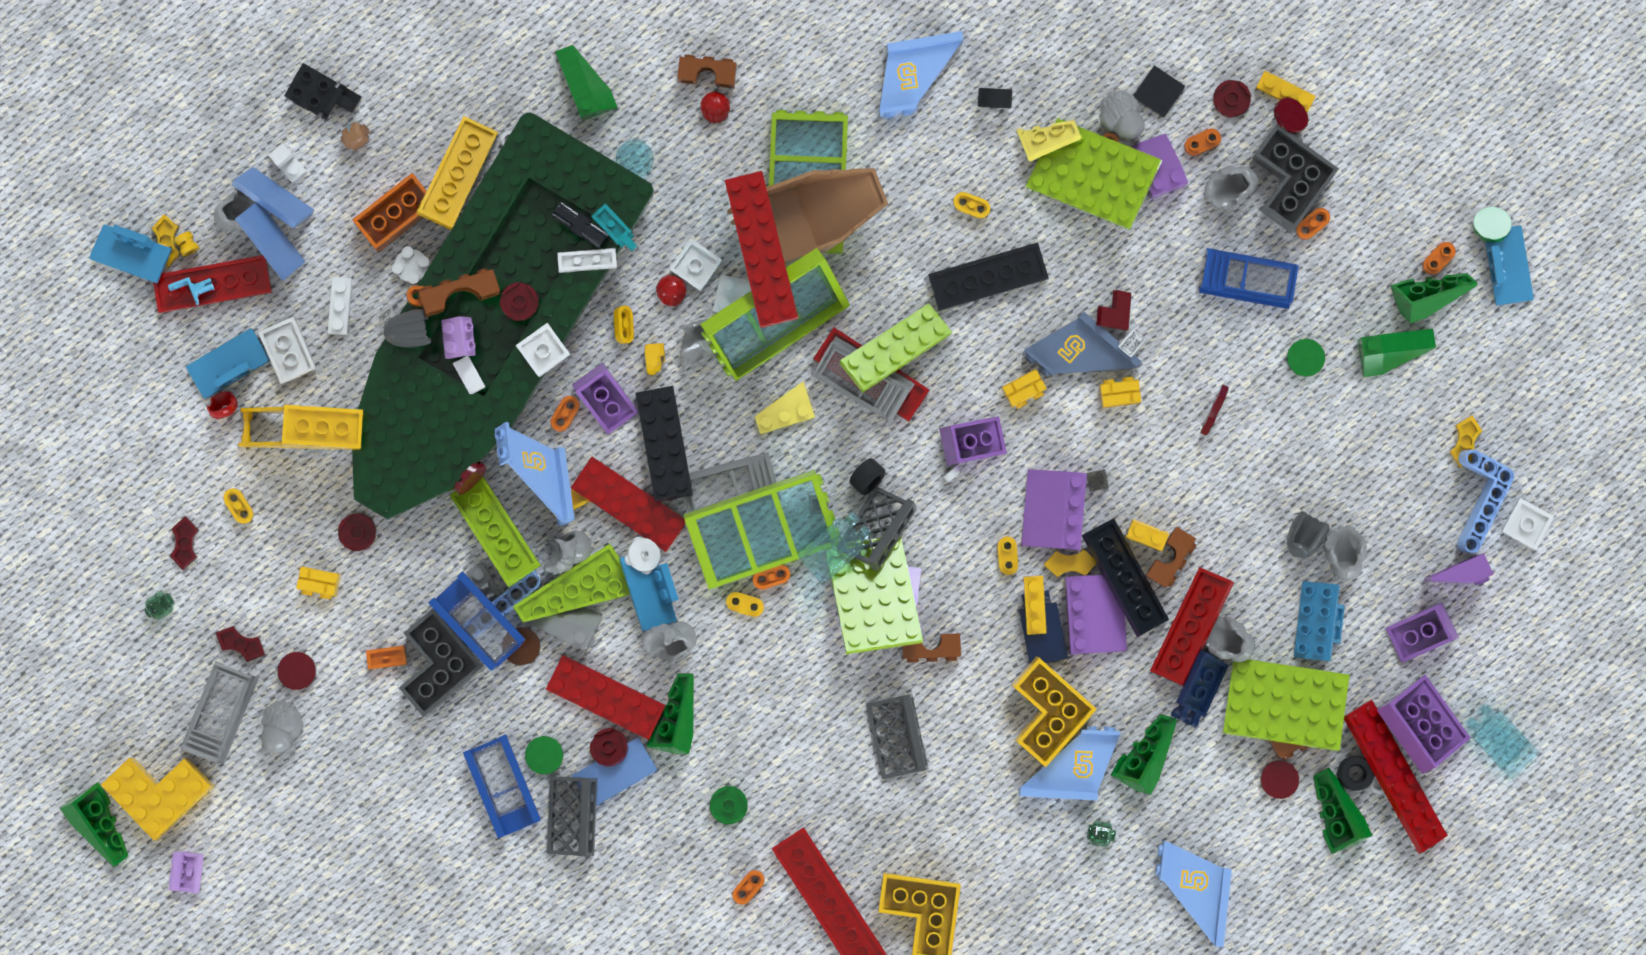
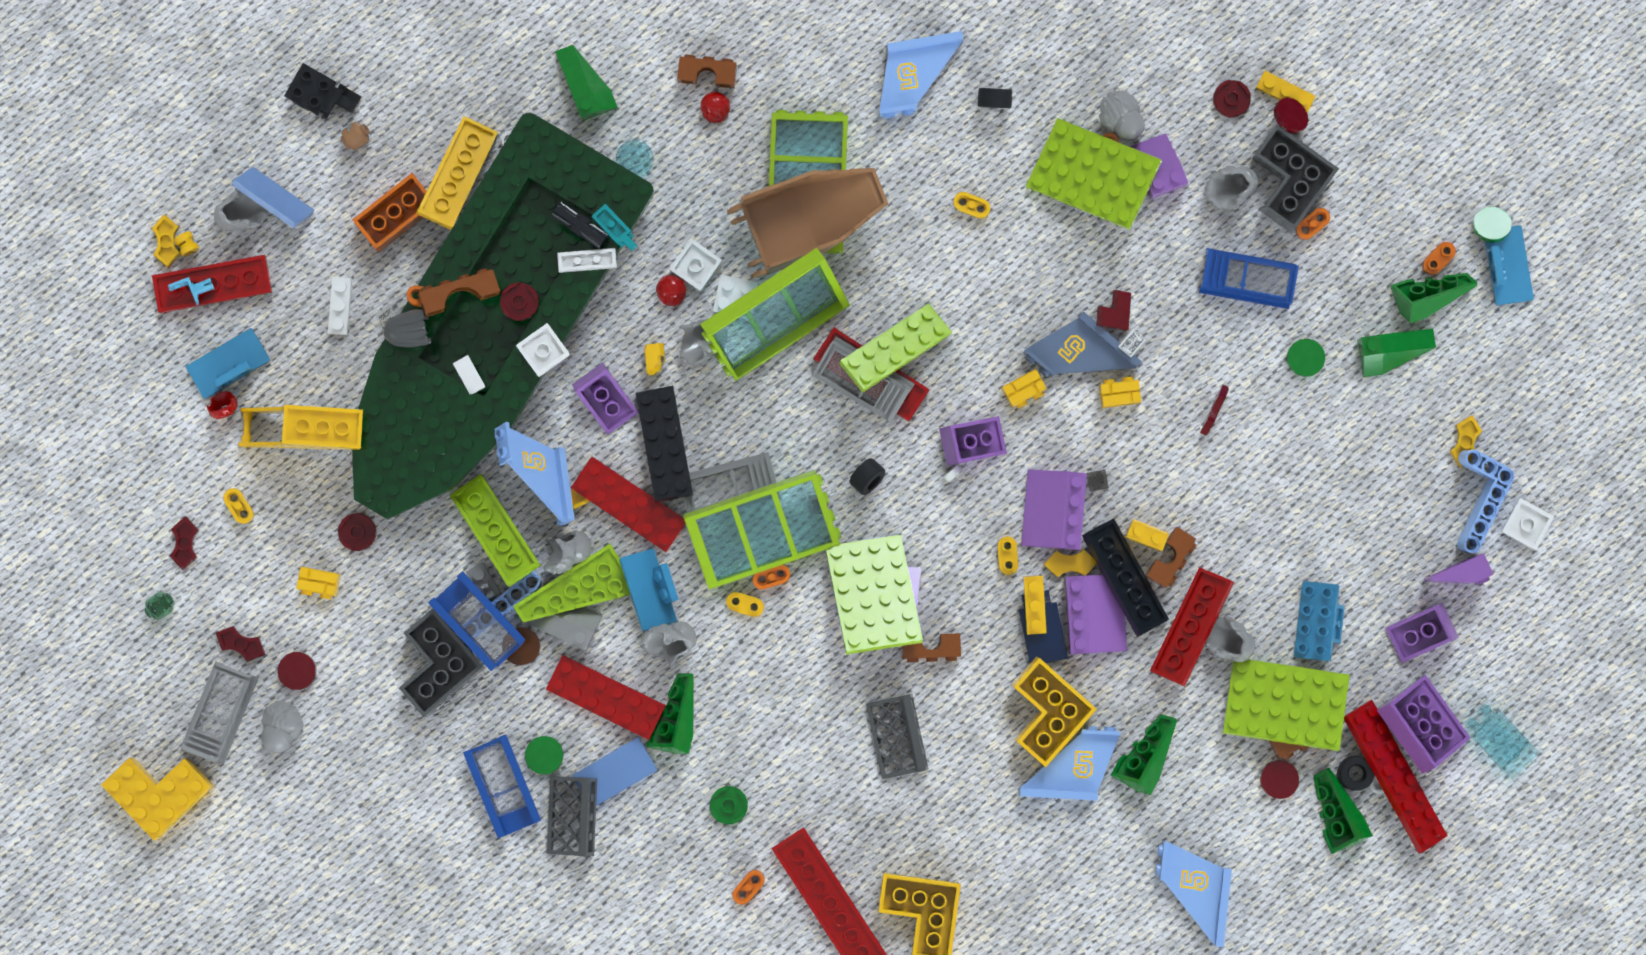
(92, 819): green wedge -> none
(130, 252): dark azure bracket -> none
(186, 872): lavender bracket -> none
(270, 240): medium blue tile -> none
(287, 163): white slope -> none
(287, 350): white plate -> none
(386, 657): orange plate -> none
(410, 265): white piece -> none
(458, 337): lavender bracket -> none
(470, 478): dark red tile -> none
(564, 413): orange plate -> none
(609, 747): dark red tile -> none
(623, 324): yellow plate -> none
(643, 555): white piece -> none
(761, 249): red plate -> none
(786, 411): light yellow wing -> none
(834, 548): clear light blue tile -> none
(892, 531): dark grey fence -> none
(988, 276): black plate -> none
(1048, 139): light yellow wing -> none
(1101, 833): clear green head -> none
(1158, 91): black tile -> none
(1199, 688): dark blue tile -> none
(1202, 141): orange plate -> none
(1306, 535): dark grey hair -> none
(1345, 551): light grey hair -> none

